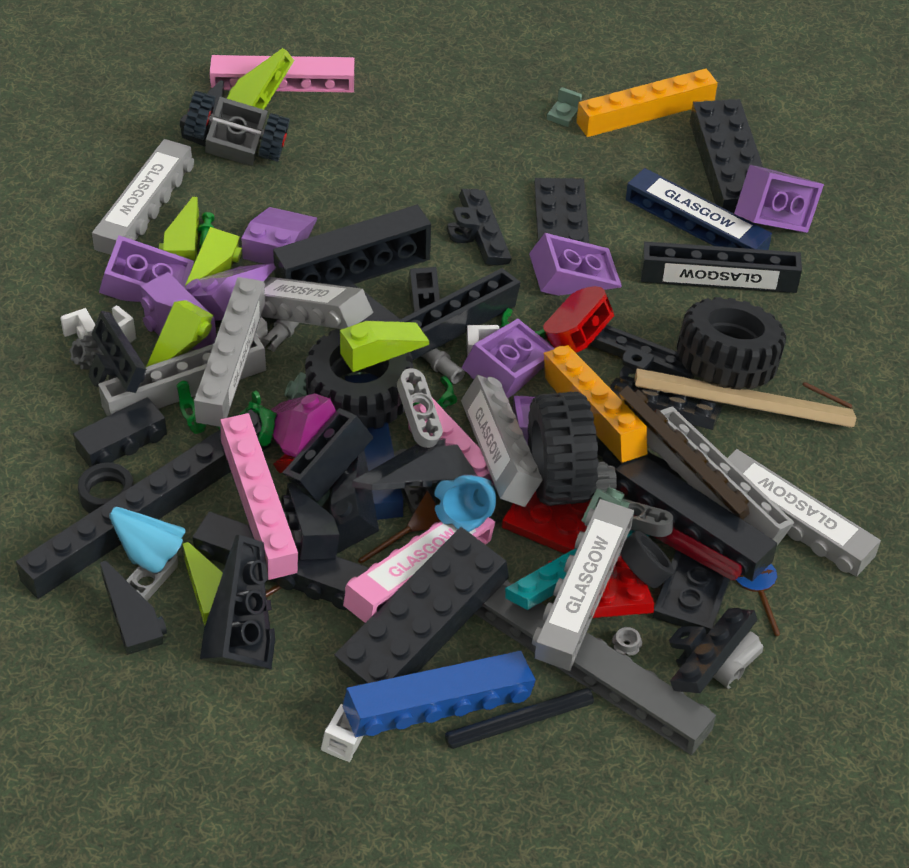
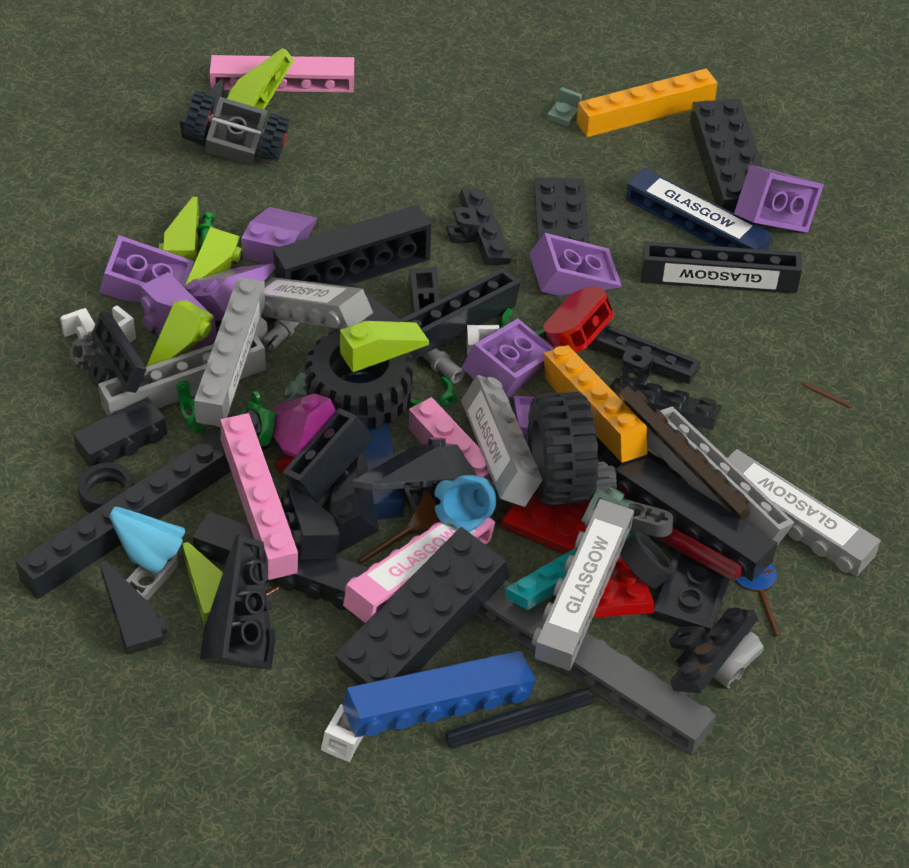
(144, 195): light grey brick -> none
(417, 419): light grey beam -> none
(629, 635): light grey plate -> none
(731, 343): black tyre -> none
(745, 398): tan tile -> none

